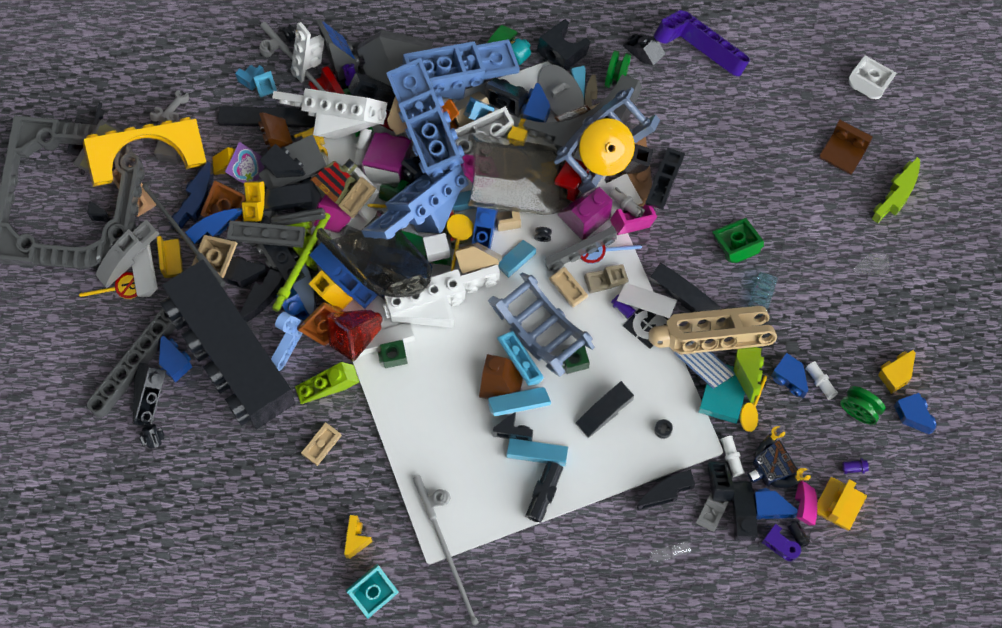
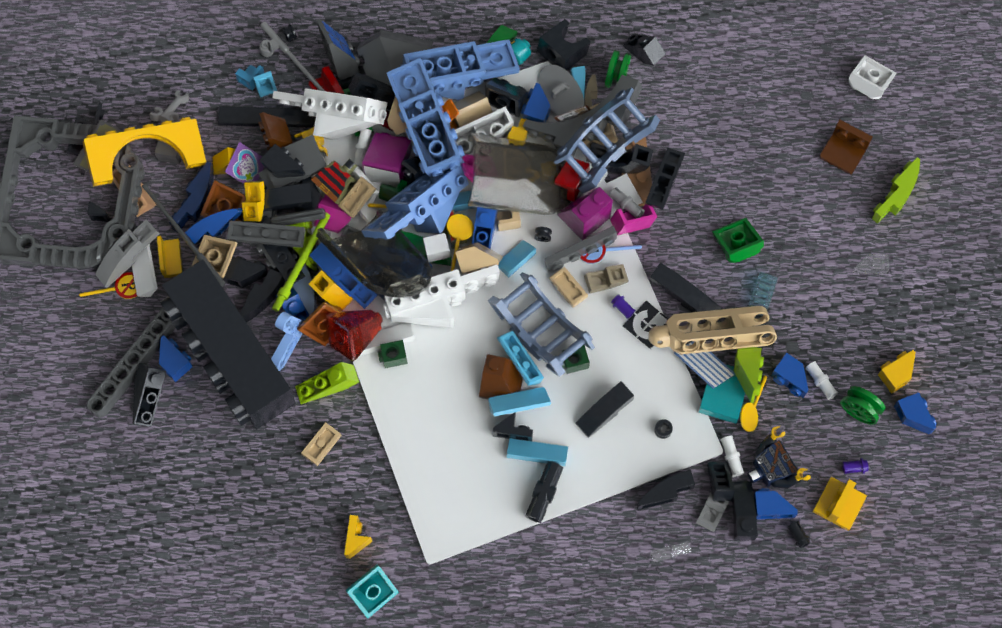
(151, 436): black gear -> none
(306, 52): white bracket -> none
(349, 73): dark purple pin -> none
(430, 503): light grey piece -> none
(477, 109): dark azure panel -> none
(595, 144): yellow dish -> none
(647, 300): white sticker -> none
(704, 39): dark purple beam -> none
(781, 545): dark purple leg -> none
(808, 503): dark pink slope -> none

